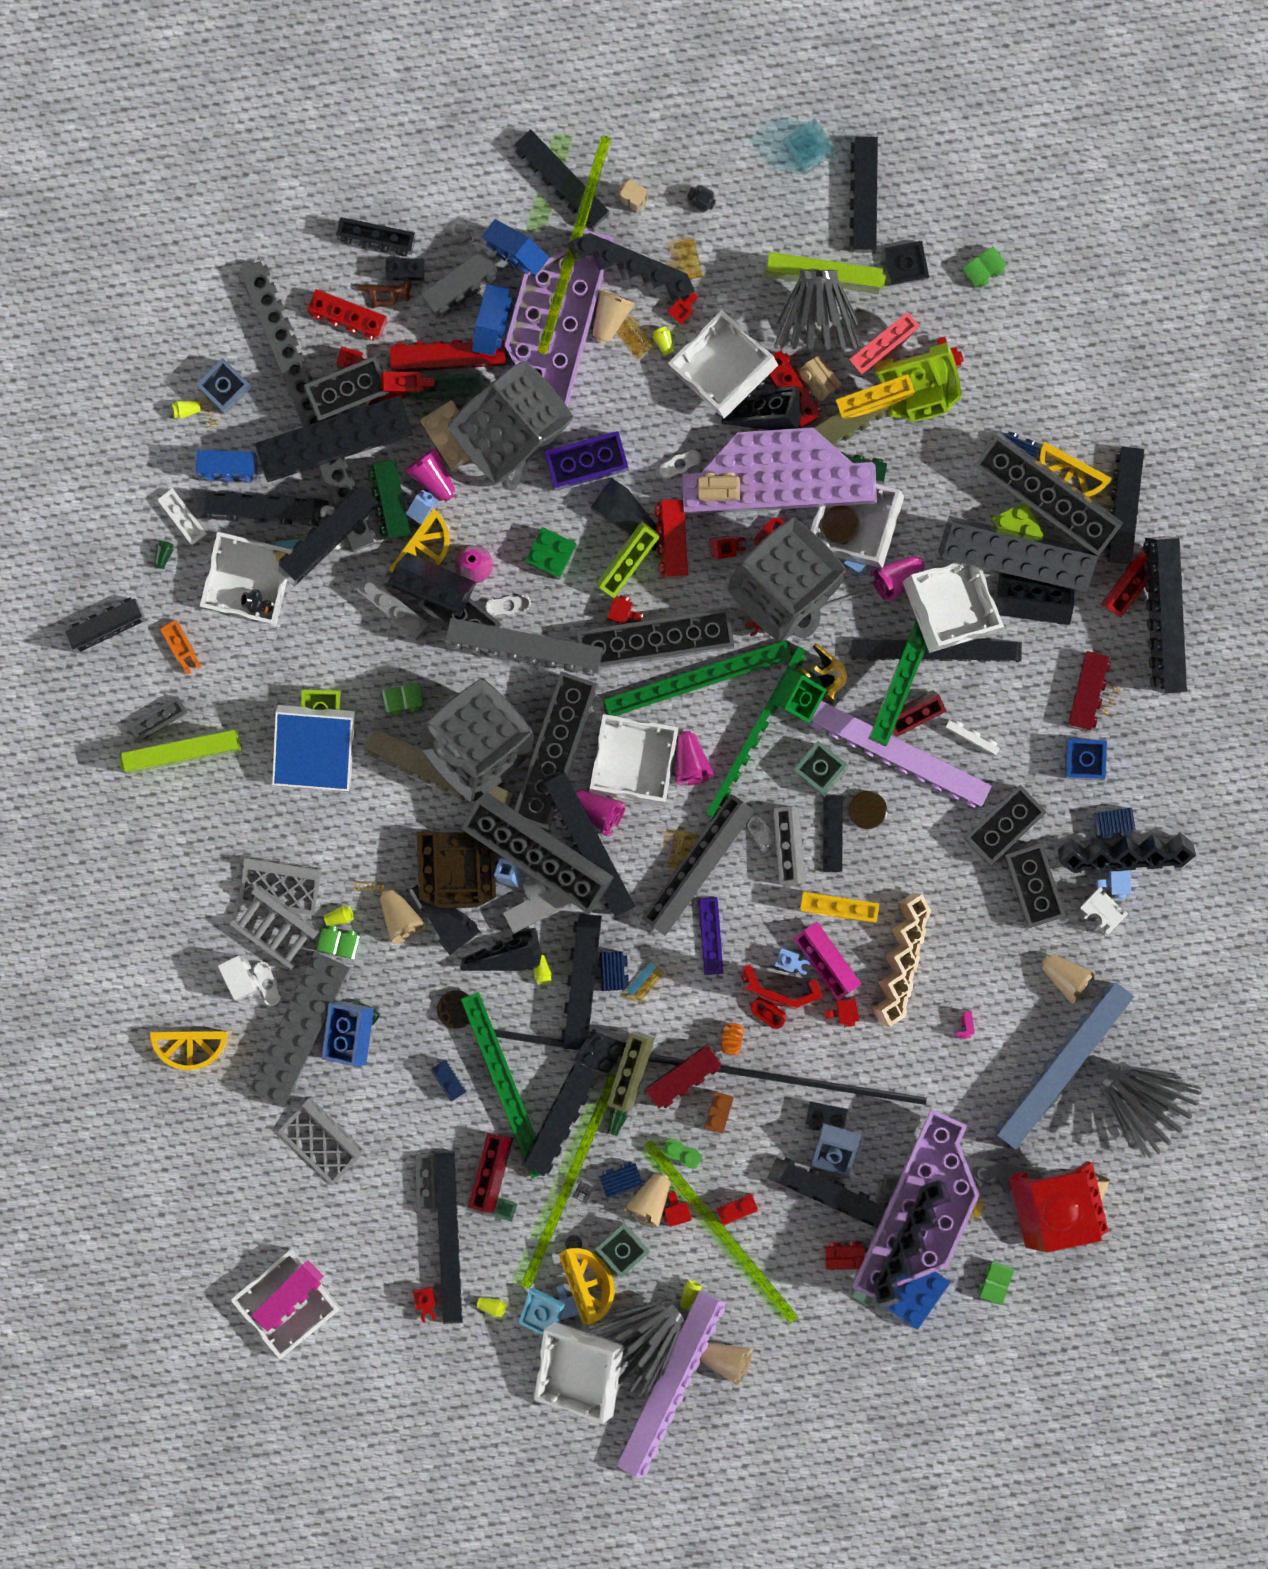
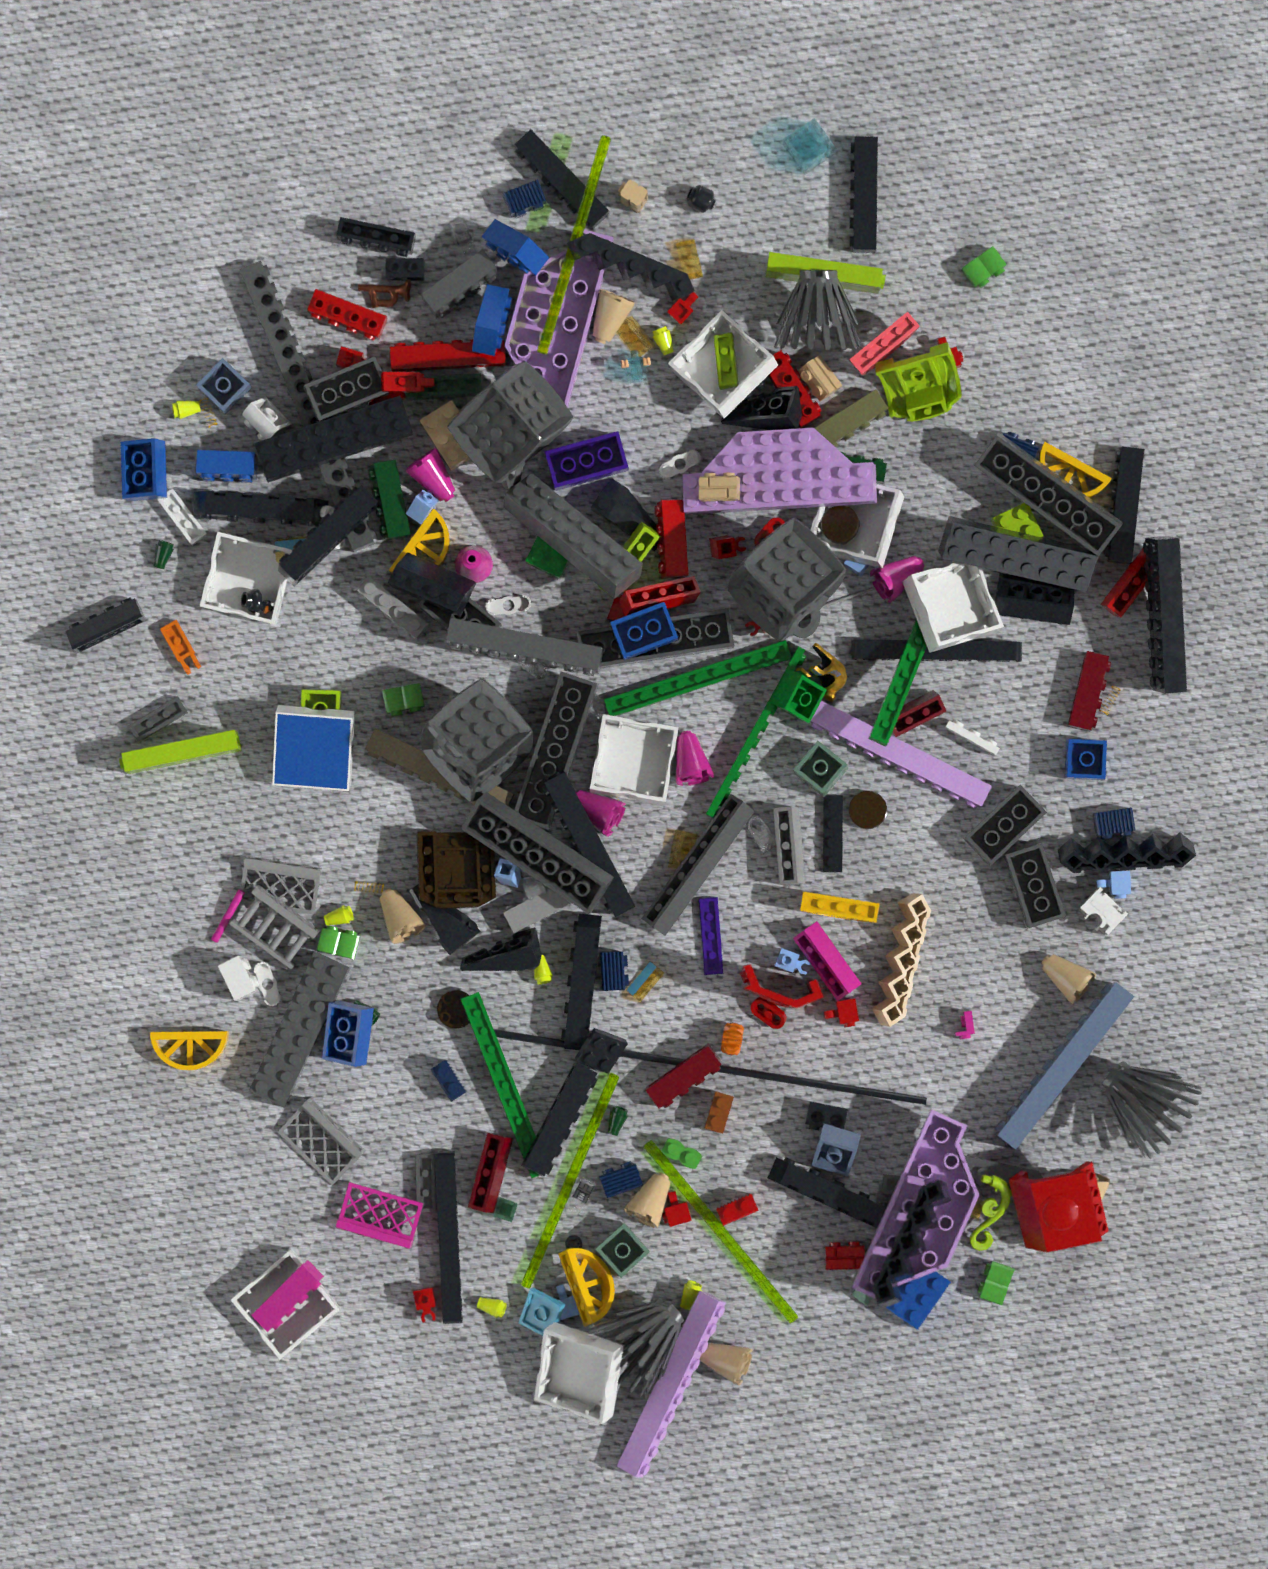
(143, 469): none -> blue brick
(228, 915): none -> dark pink bar
(265, 419): none -> white brick
(373, 1231): none -> dark pink fence
(524, 199): none -> dark blue brick
(572, 535): none -> dark grey brick
(631, 1071): olive brick -> none
(636, 367): none -> clear light blue piece
(644, 631): none -> blue brick
(673, 593): none -> red brick
(726, 361): none -> lime tile
(875, 397): yellow window -> none
(906, 263): black plate -> none
(993, 1214): none -> lime plant

